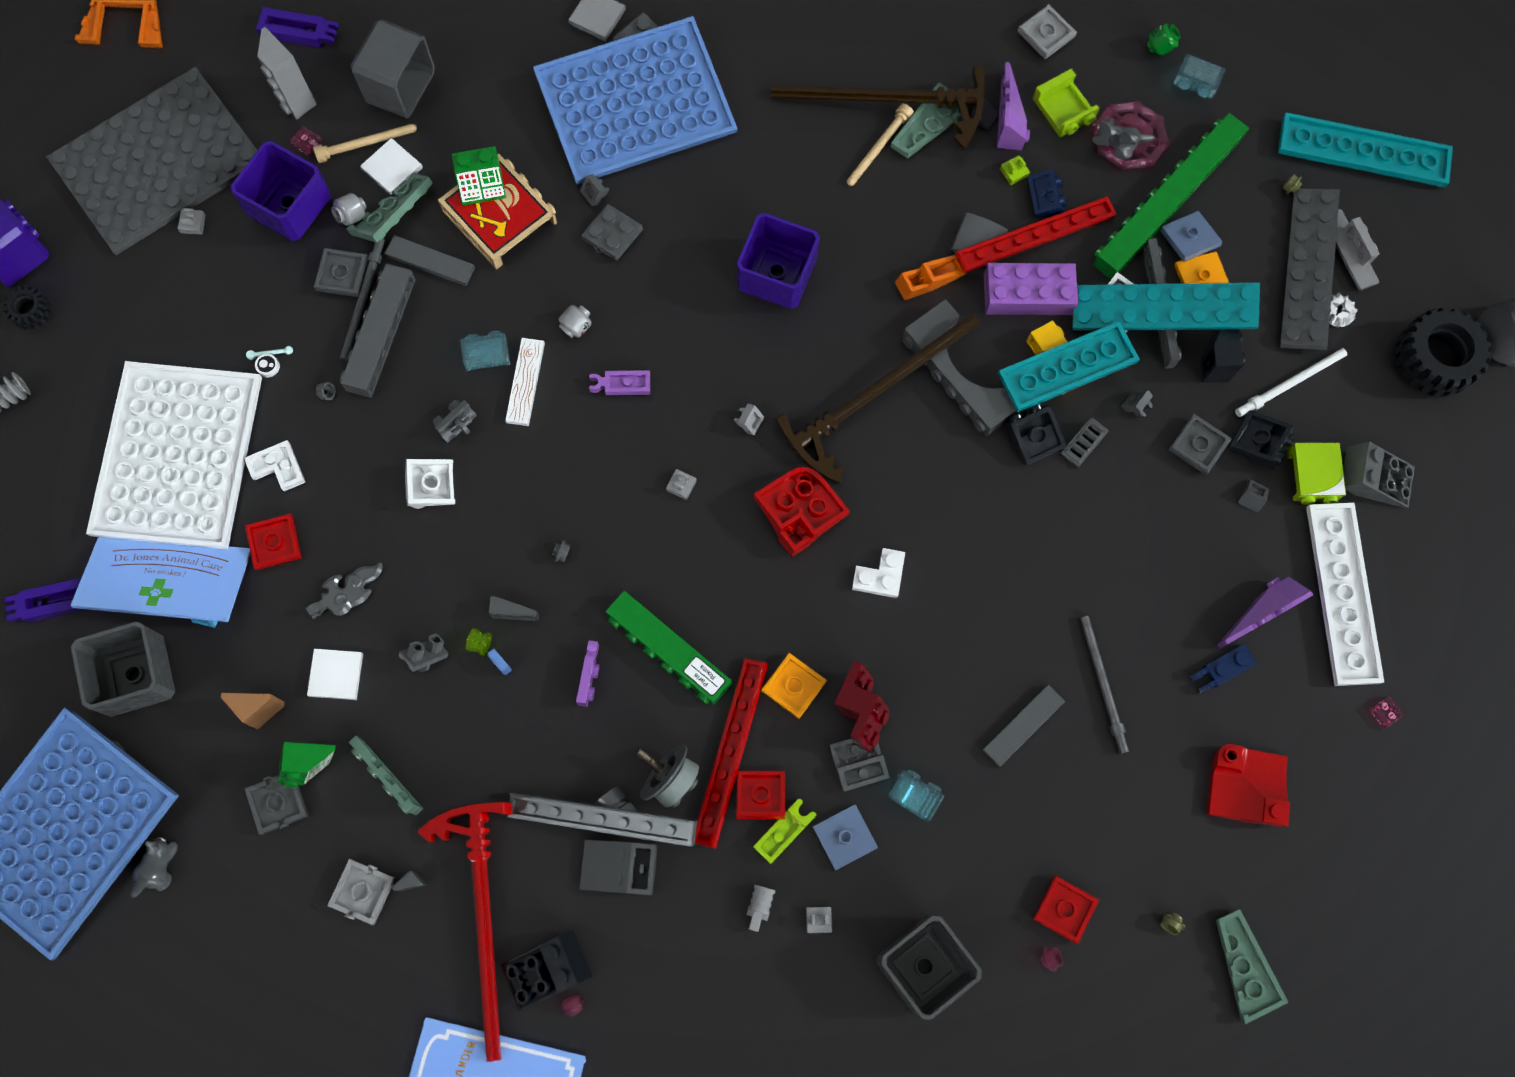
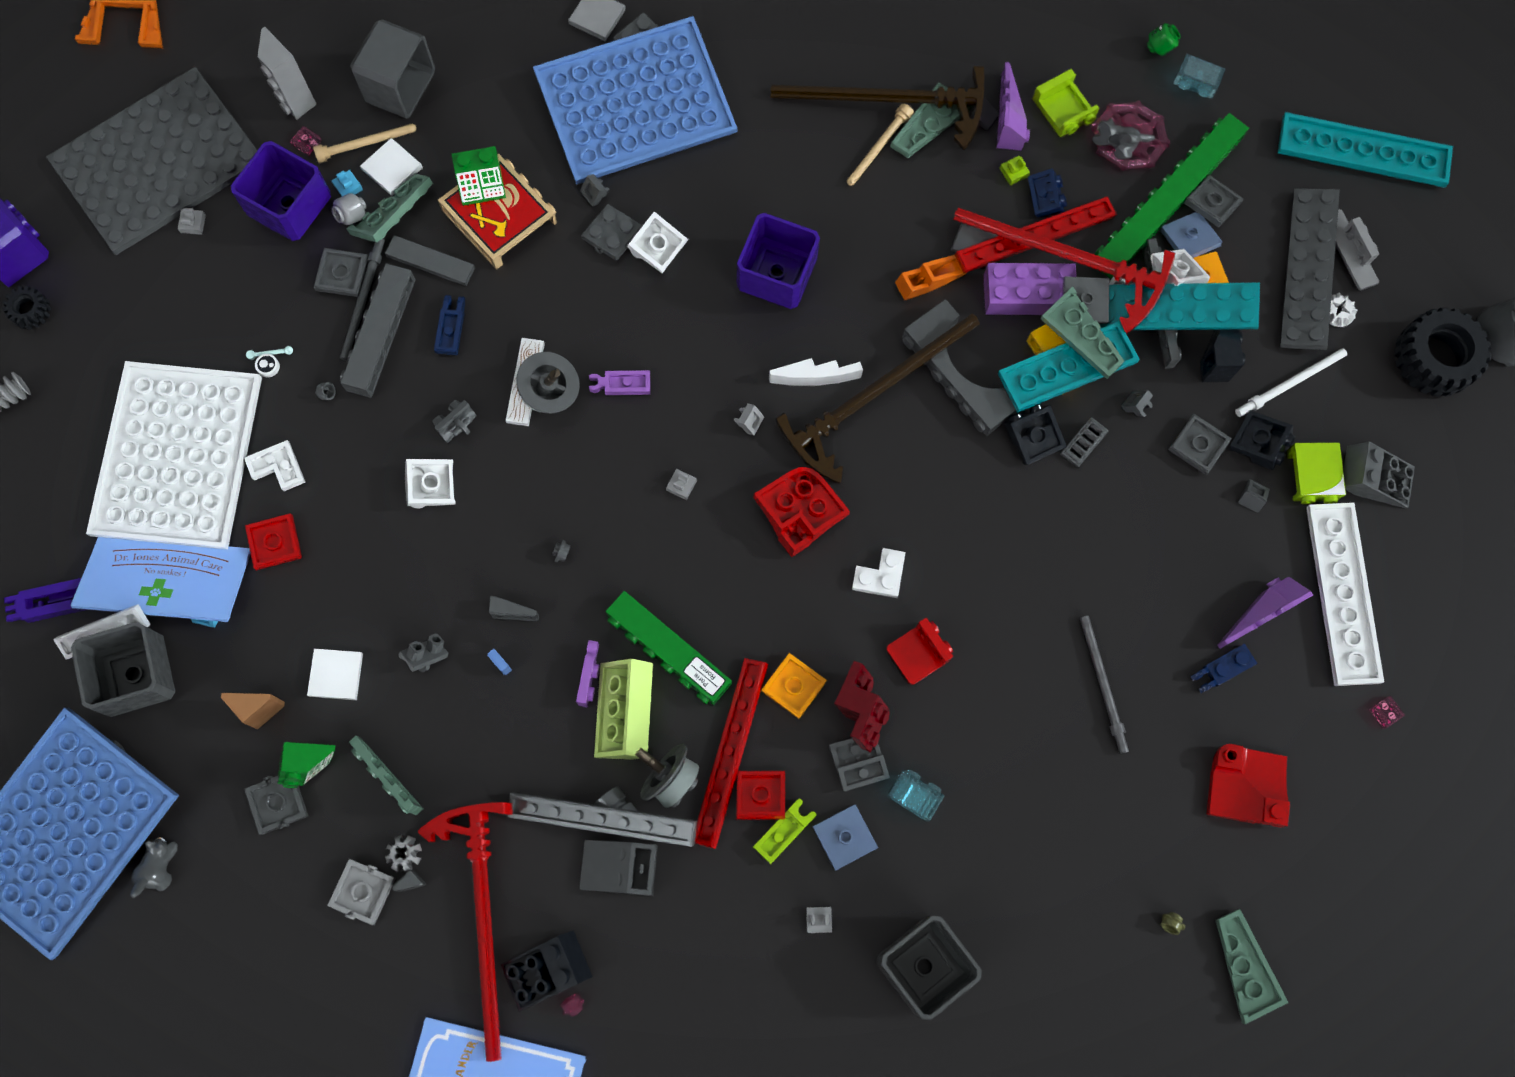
(115, 620): none -> white tile
(291, 27): dark purple hinge -> none
(341, 600): dark grey piece -> none
(346, 183): none -> medium azure tile
(395, 853): none -> light grey piece
(449, 327): none -> dark blue hinge
(478, 642): clear neon green wheel -> none
(485, 351): clear light blue brick -> none
(547, 382): none -> dark grey piece
(575, 321): light grey head -> none
(623, 709): none -> yellowish green slope
(657, 242): none -> white slope
(759, 906): light grey hinge -> none
(807, 374): none -> white slope
(920, 651): none -> red bracket
(1023, 726): dark grey tile -> none
(1046, 31): light grey plate -> none
(1052, 958): clear pink plate -> none
(1065, 909): red plate -> none
(1078, 329): none -> sand green wing
(1093, 293): none -> dark grey plate
(1120, 270): none -> red piece
(1184, 269): none -> white slope
(1213, 201): none -> dark grey plate
(1292, 184): olive plate -> none

